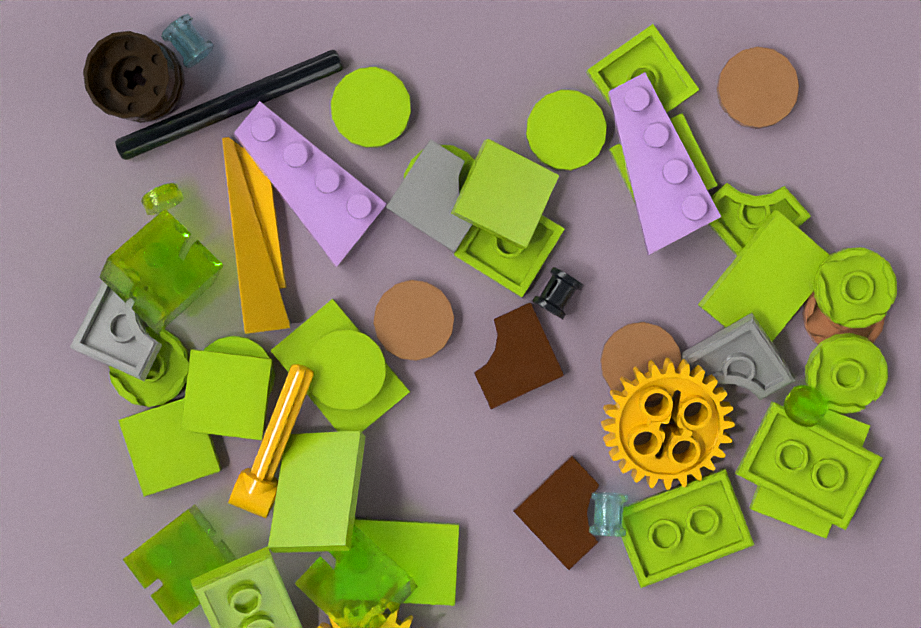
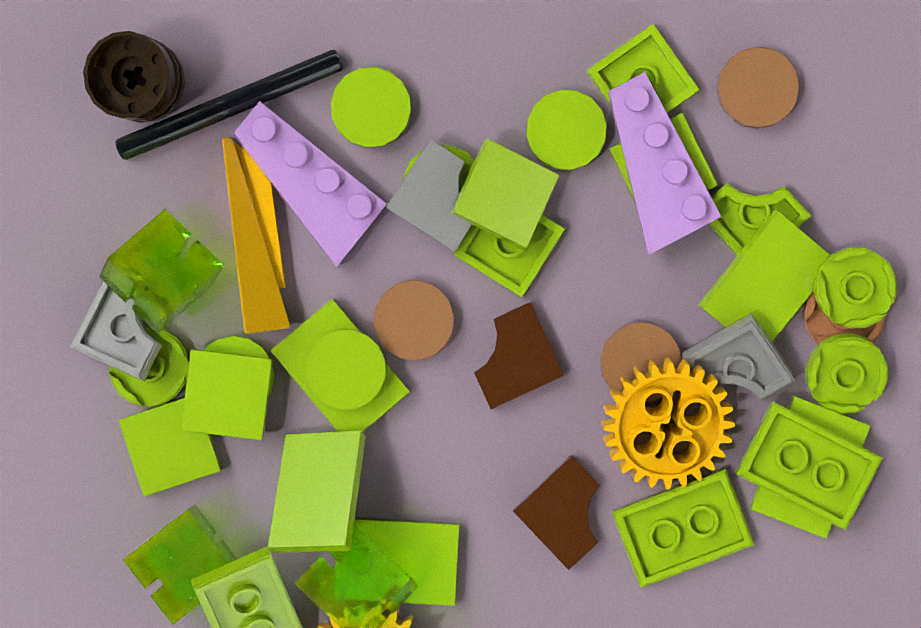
(162, 198): clear neon green tile -> none
(187, 41): clear light blue bush -> none
(257, 486): yellow axle -> none
(558, 292): black bush -> none
(608, 514): clear light blue bush -> none
(805, 405): clear neon green tile -> none

